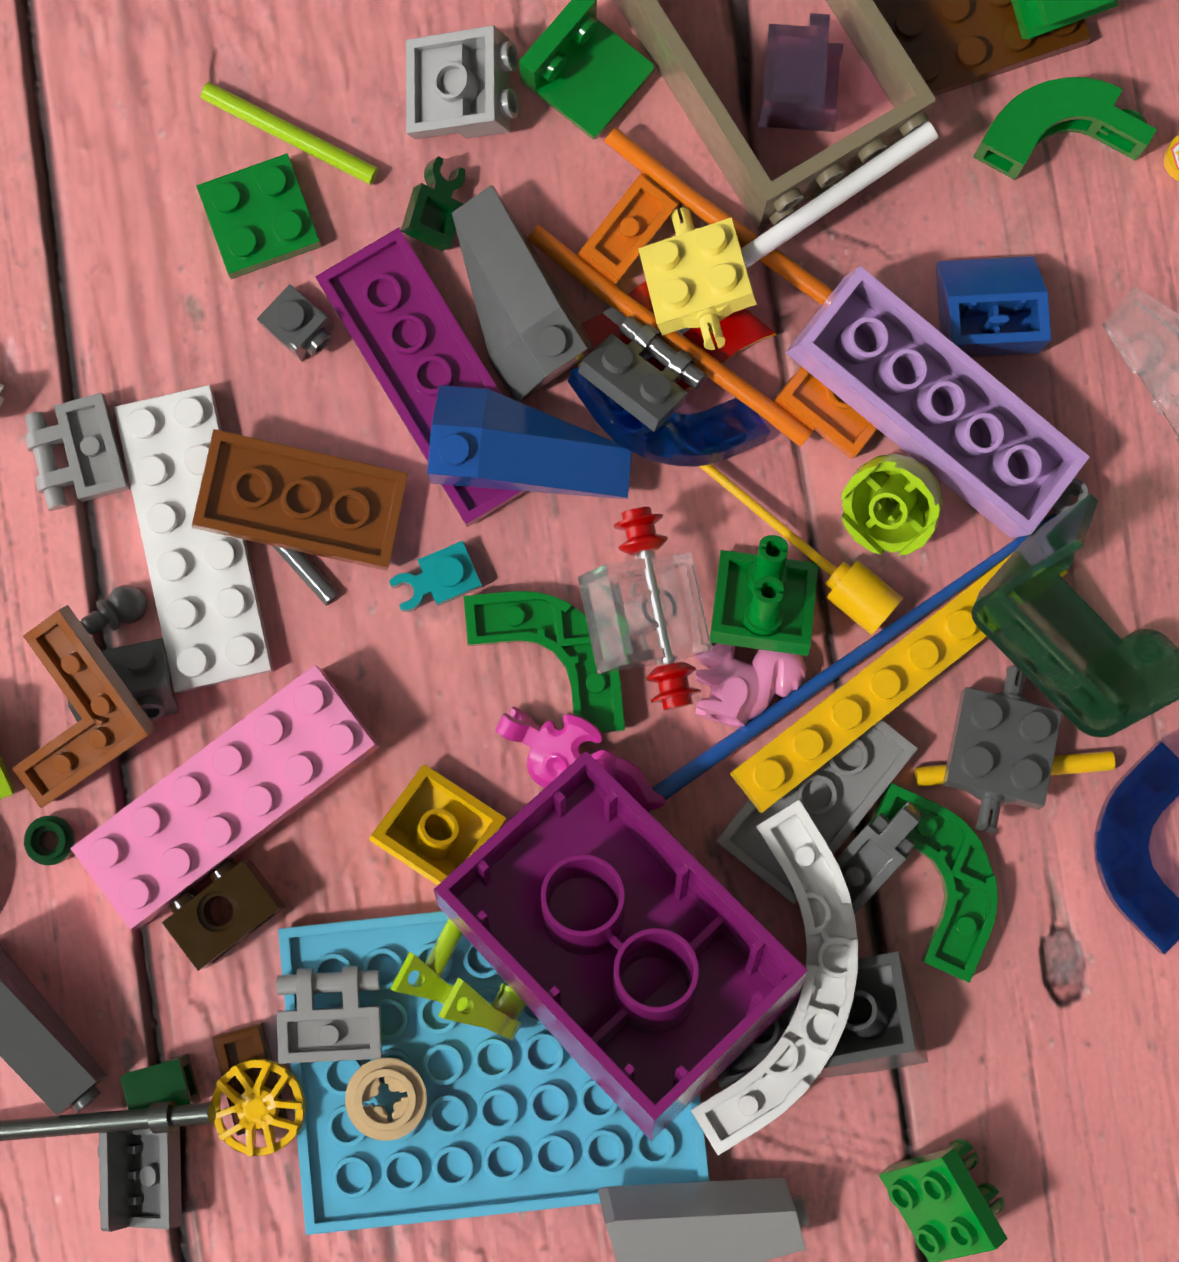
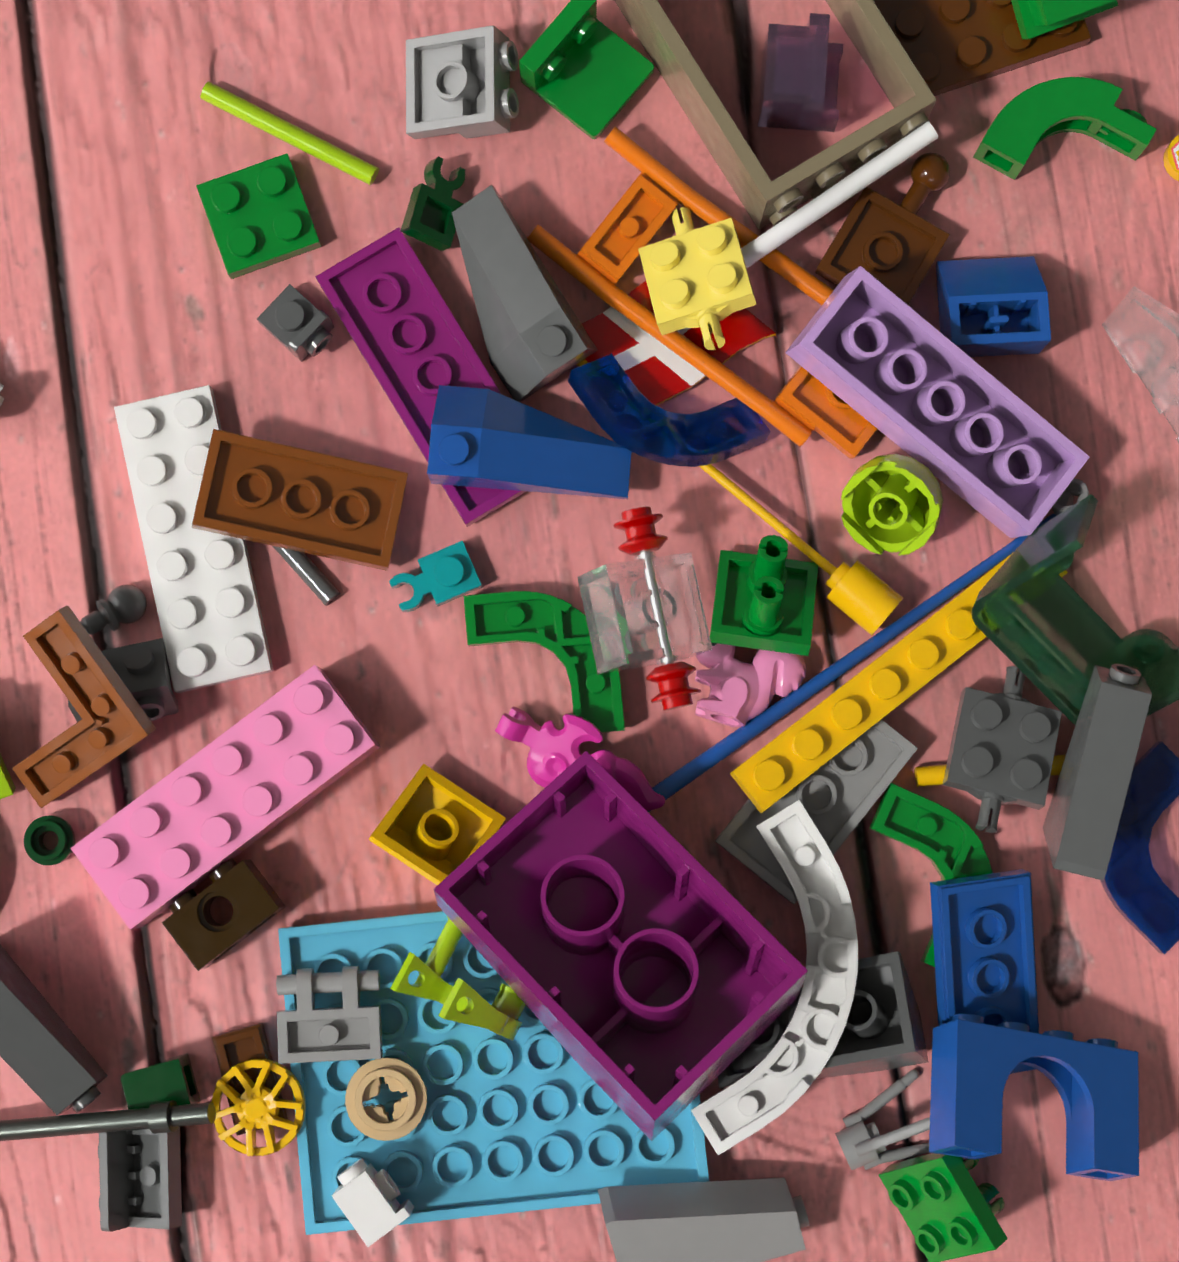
(90, 447): light grey plate -> none
(370, 1201): none -> white brick
(636, 383): dark grey plate -> none
(863, 1143): none -> light grey plant
(877, 853): dark grey hinge -> none
(891, 237): none -> reddish brown plate
(986, 949): none -> blue plate
(1092, 1078): none -> blue arch
(1097, 772): none -> dark grey slope

